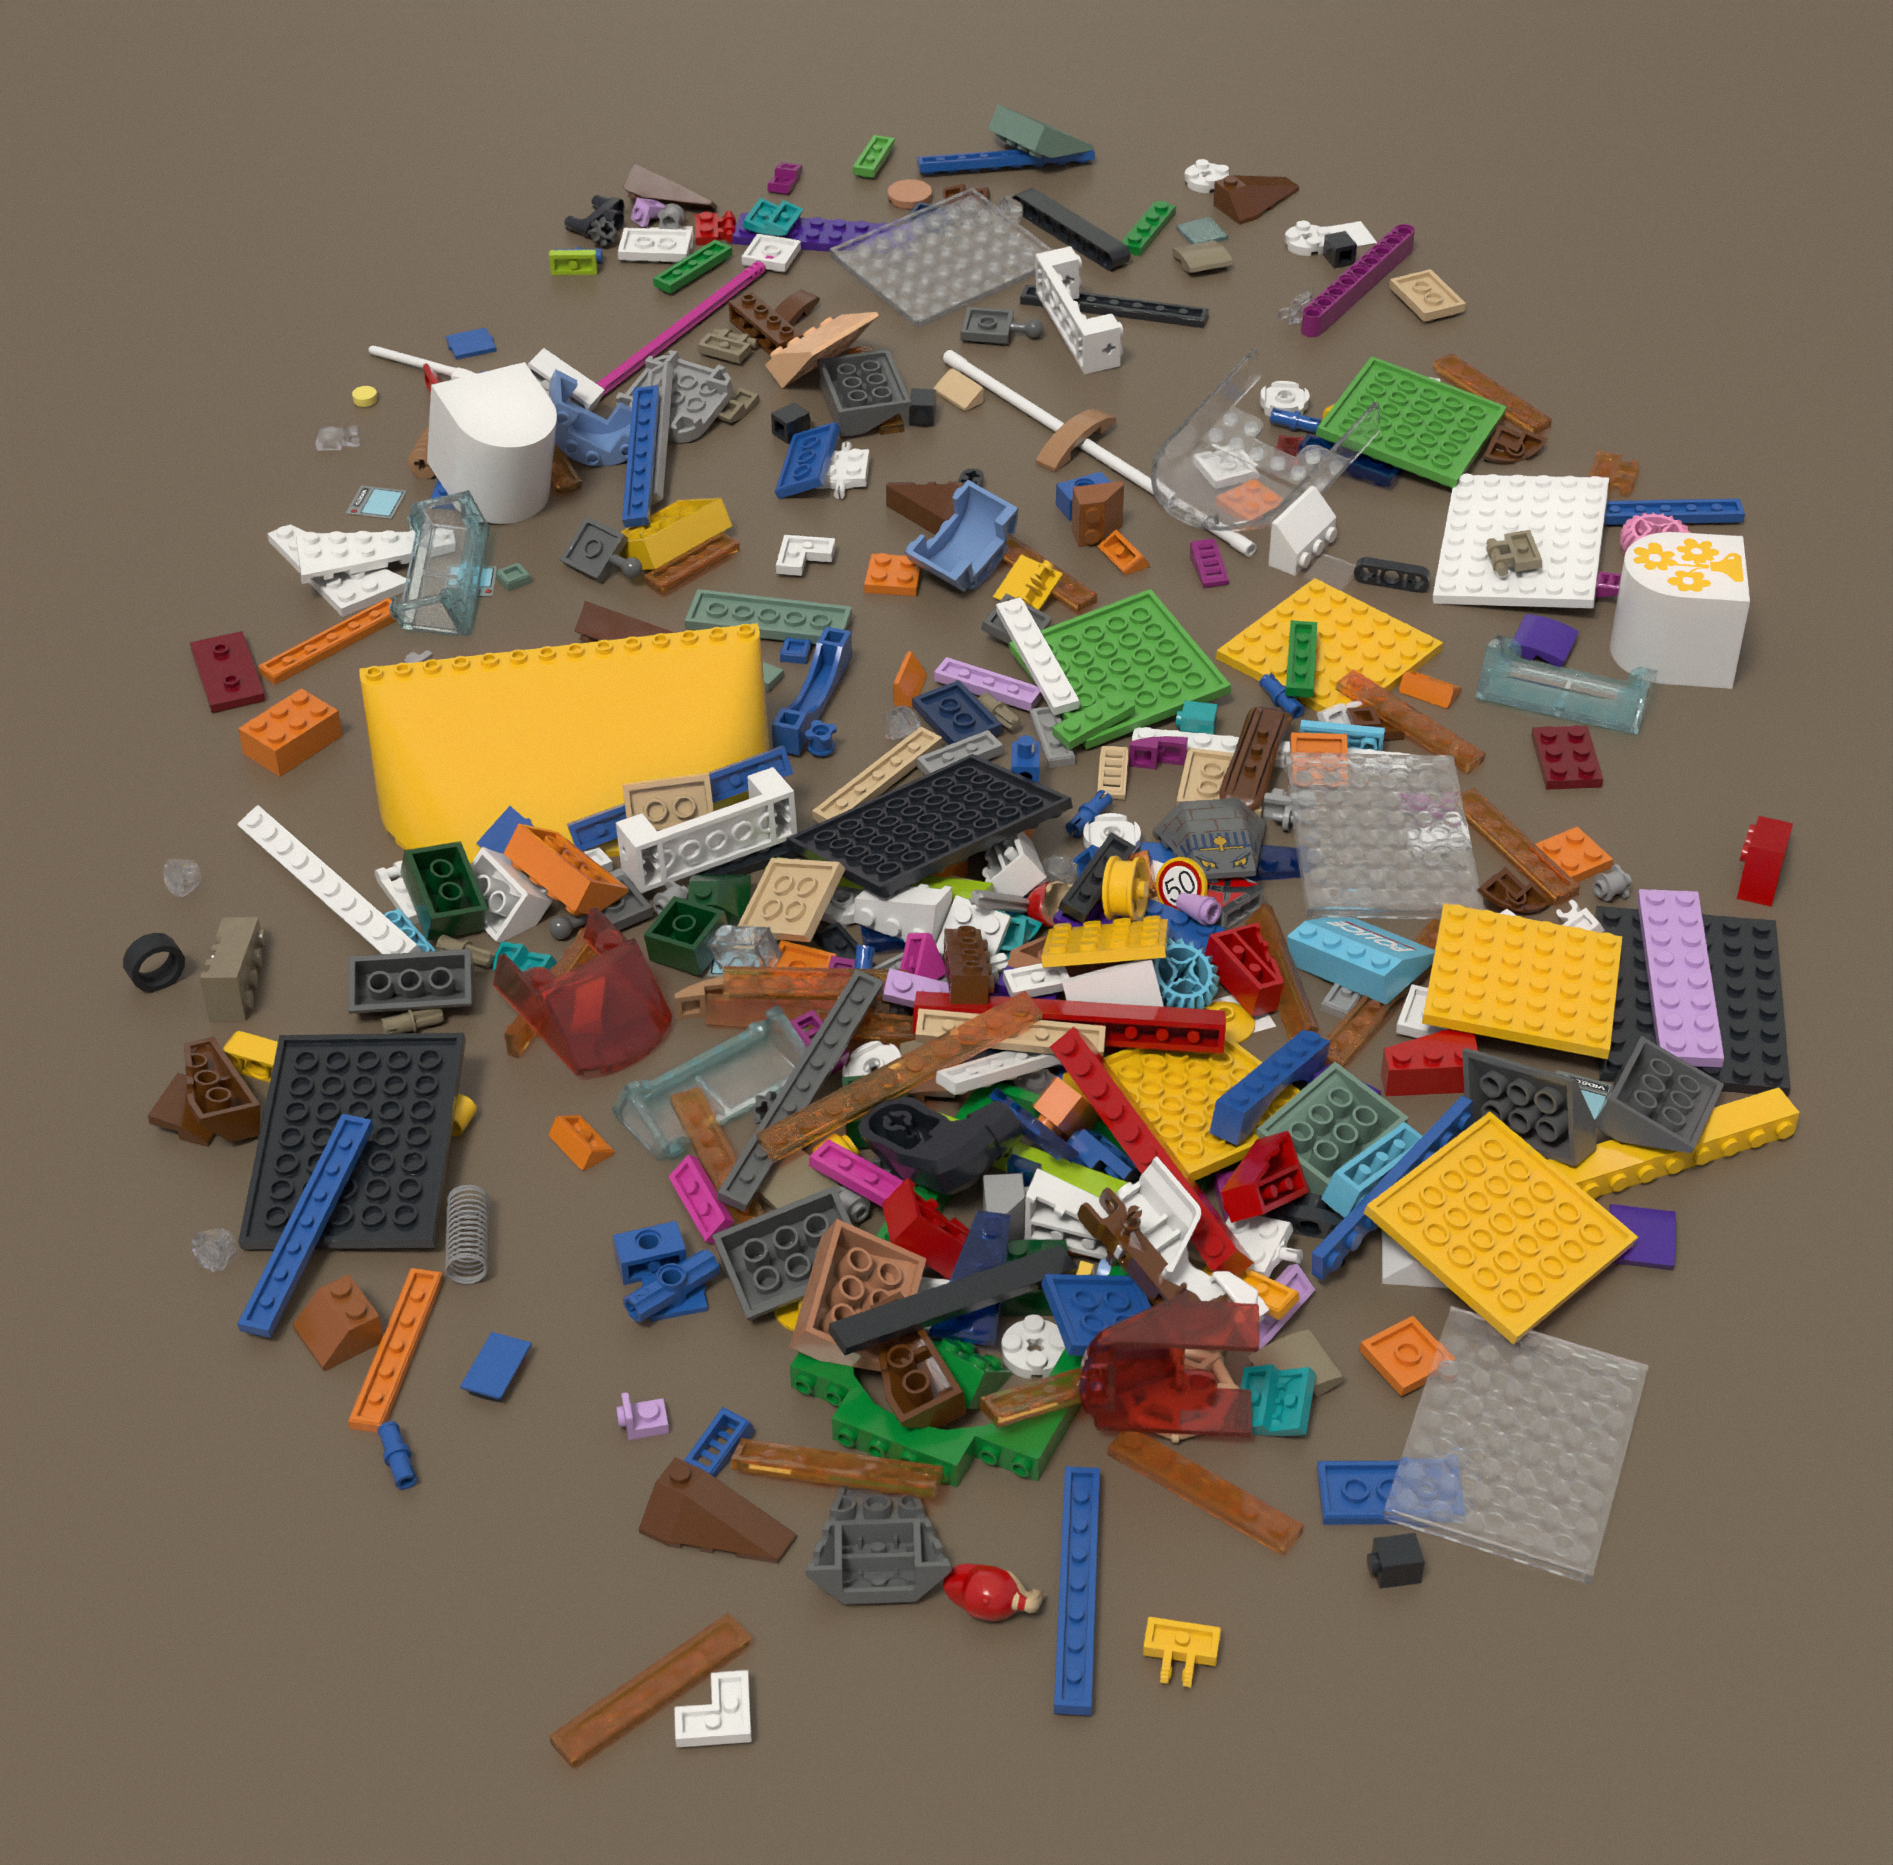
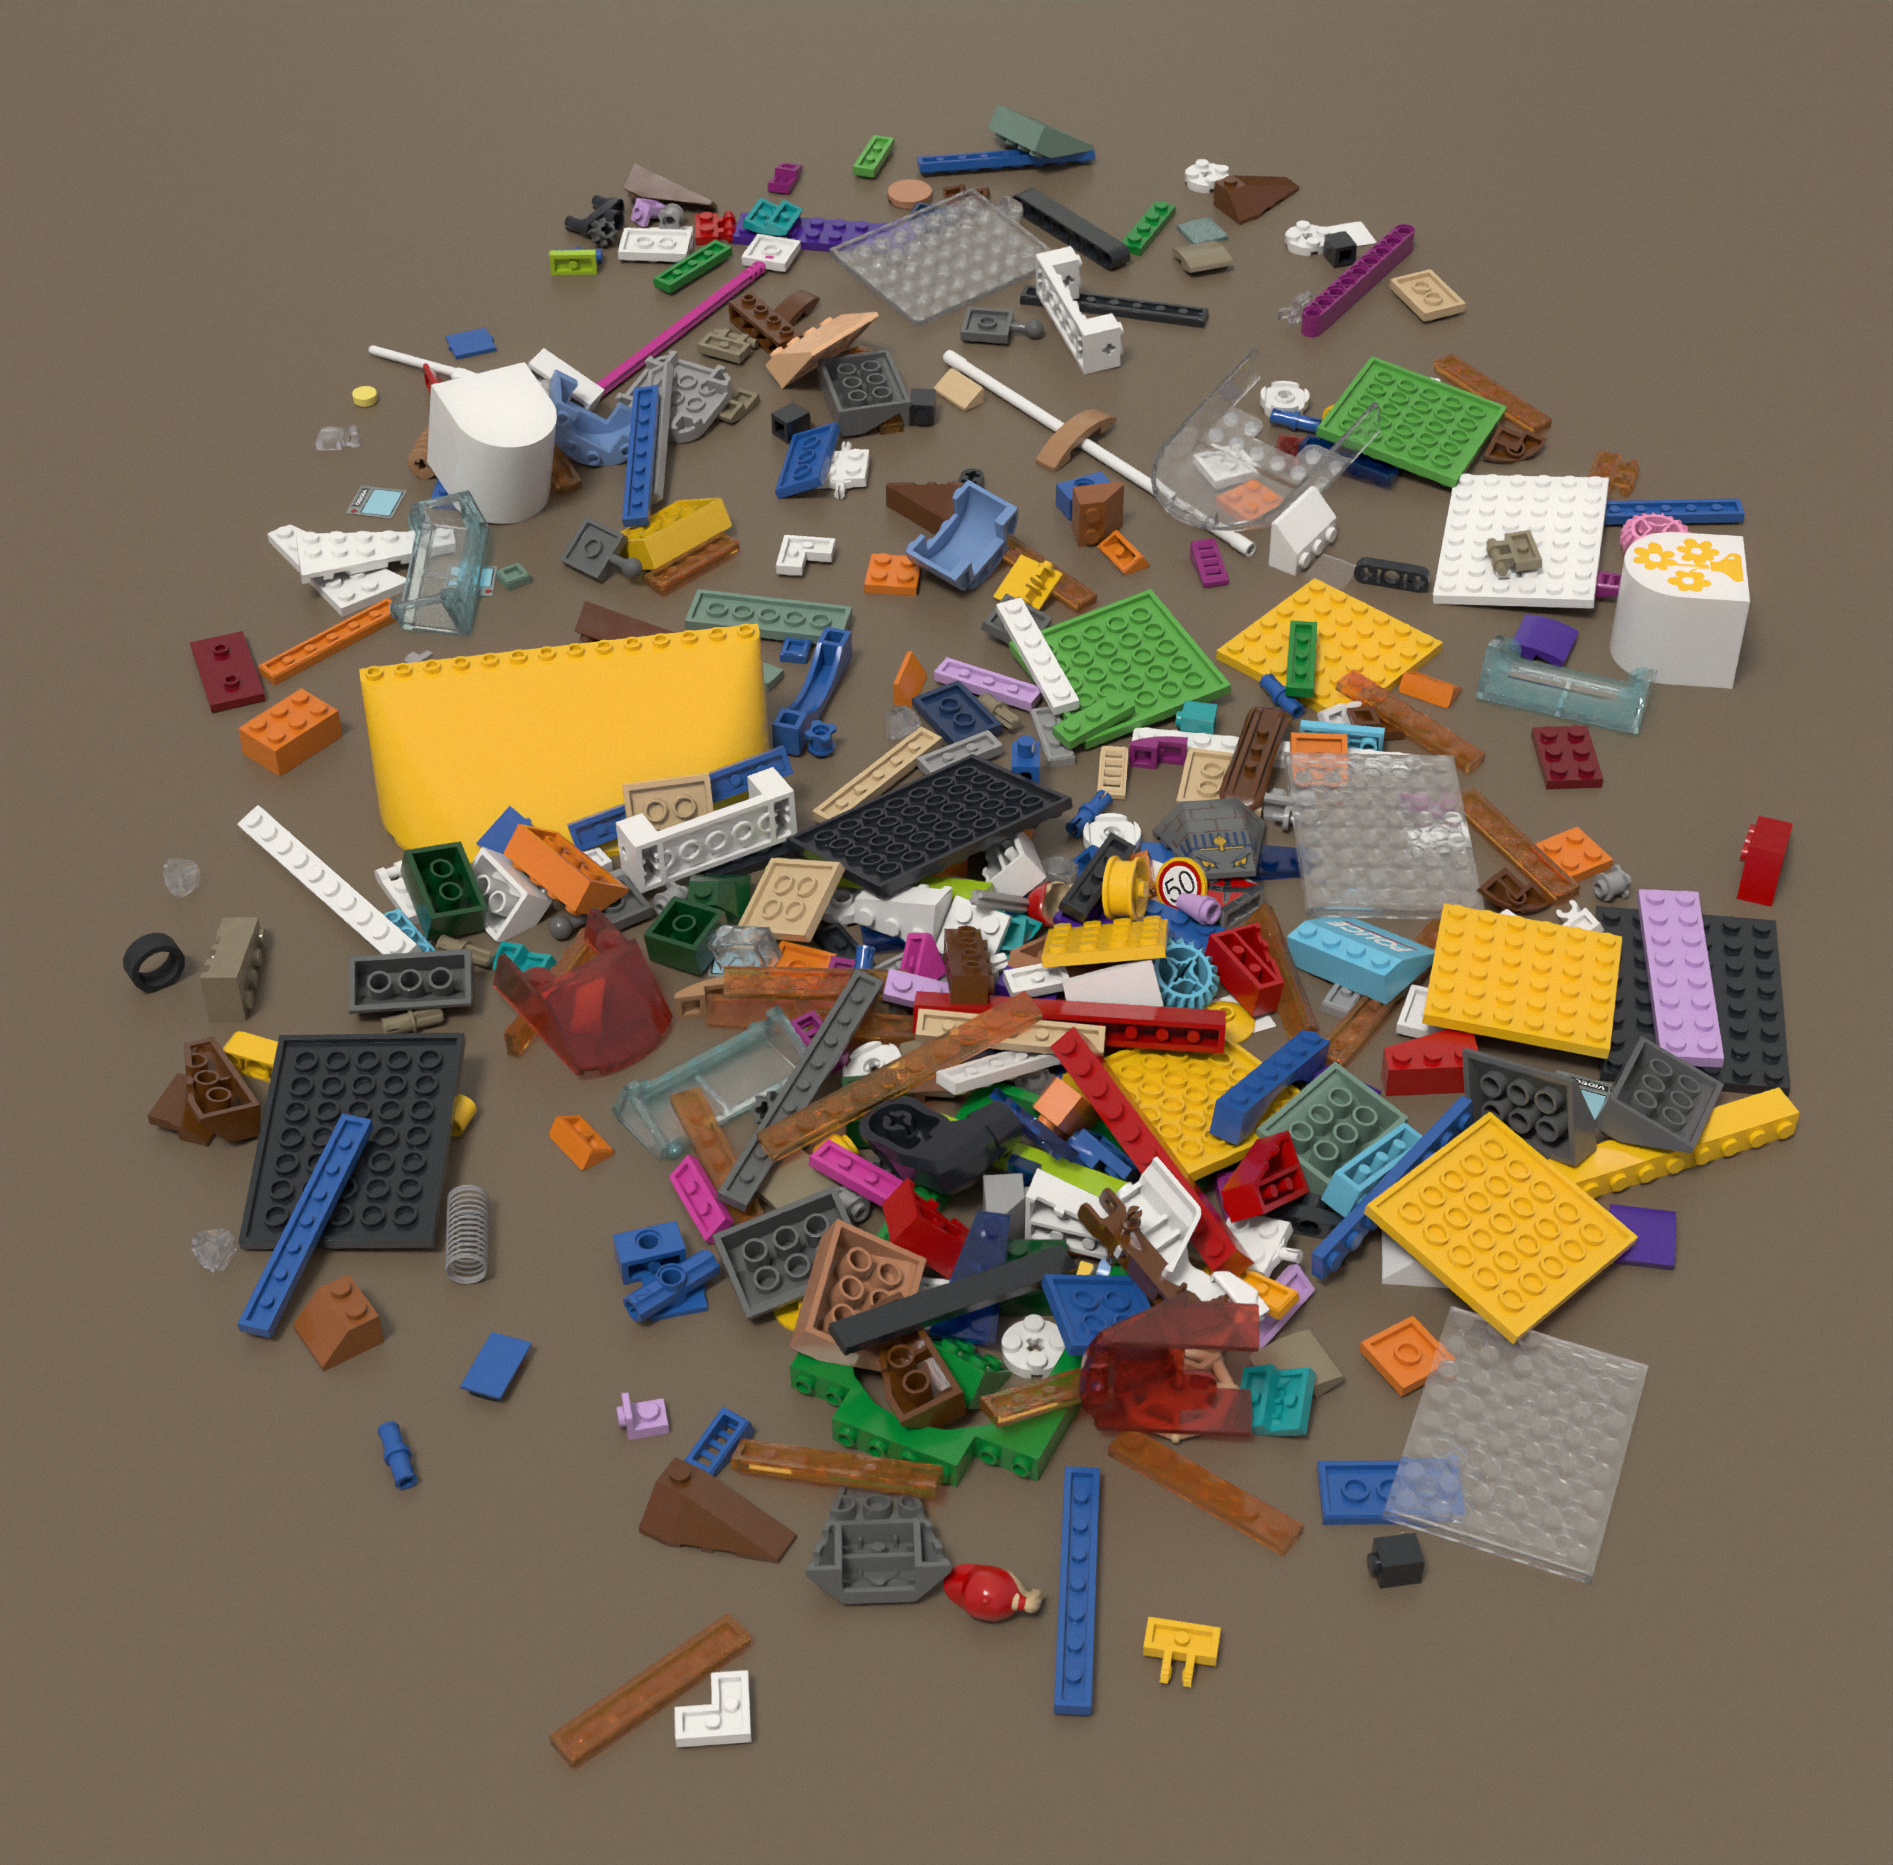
(396, 1350): orange tile -> none

